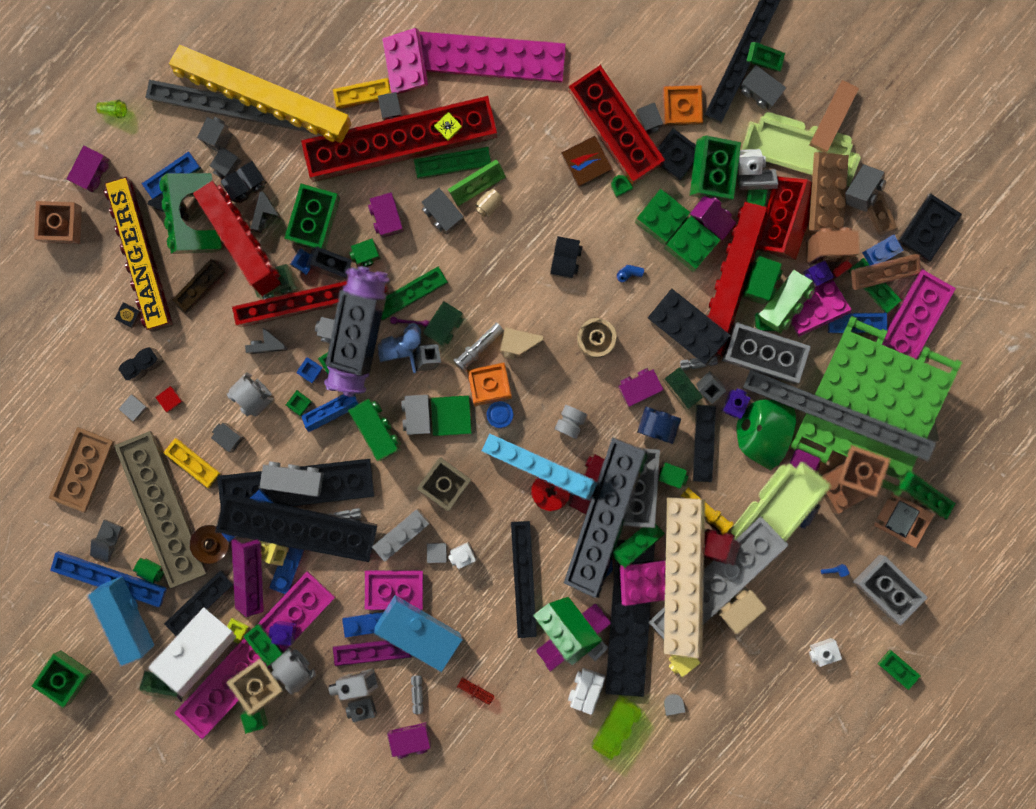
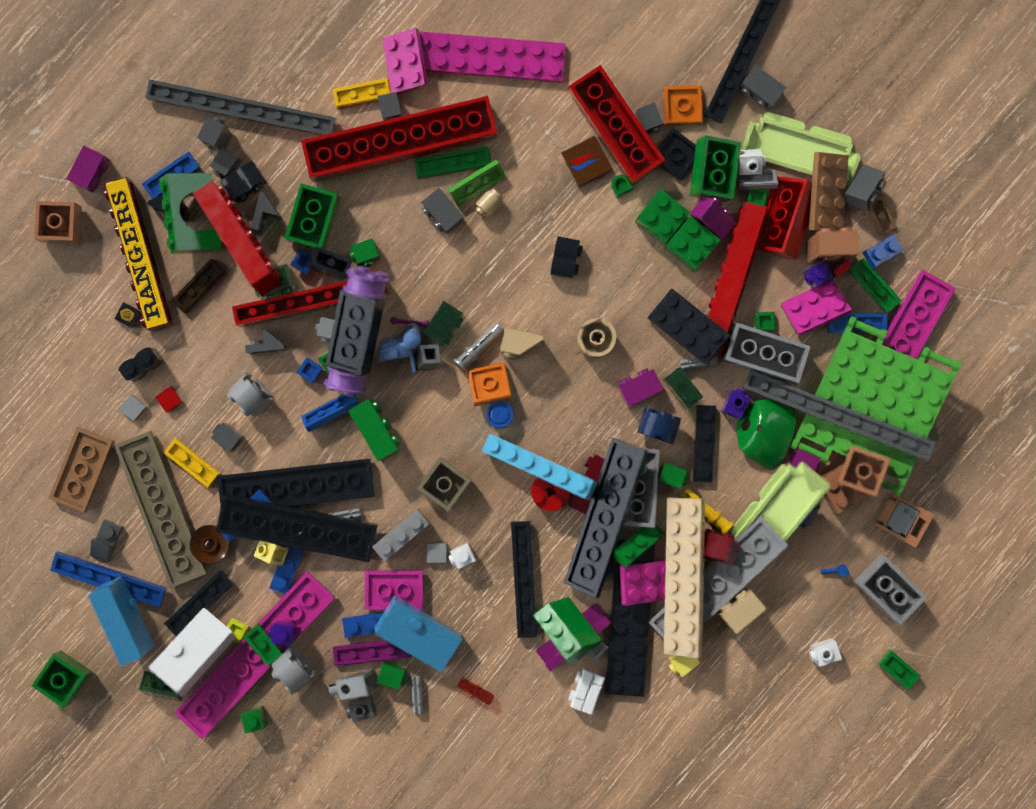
(112, 108): clear neon green cone -> none
(148, 570): green brick -> none
(247, 577): magenta panel -> none
(255, 687): tan brick -> none
(260, 94): yellow brick -> none
(291, 479): light grey brick -> none
(299, 403): green tile -> none
(386, 215): magenta brick -> none
(392, 675): none -> green brick
(409, 740): magenta brick -> none
(413, 292): green tile -> none
(417, 414): light grey brick -> none
(448, 126): neon yellow tile -> none
(451, 415): green tile -> none
(570, 422): light grey wheel -> none
(616, 727): clear neon green brick -> none
(628, 271): blue arm -> none
(673, 704): light grey tile -> none
(711, 387): dark grey brick -> none
(762, 280): green brick -> none
(765, 57): green plate -> none
(787, 301): brick -> none
(834, 116): nougat tile -> none
(885, 271): nougat tile -> none
(927, 495): green tile -> none
(929, 227): black tile -> none

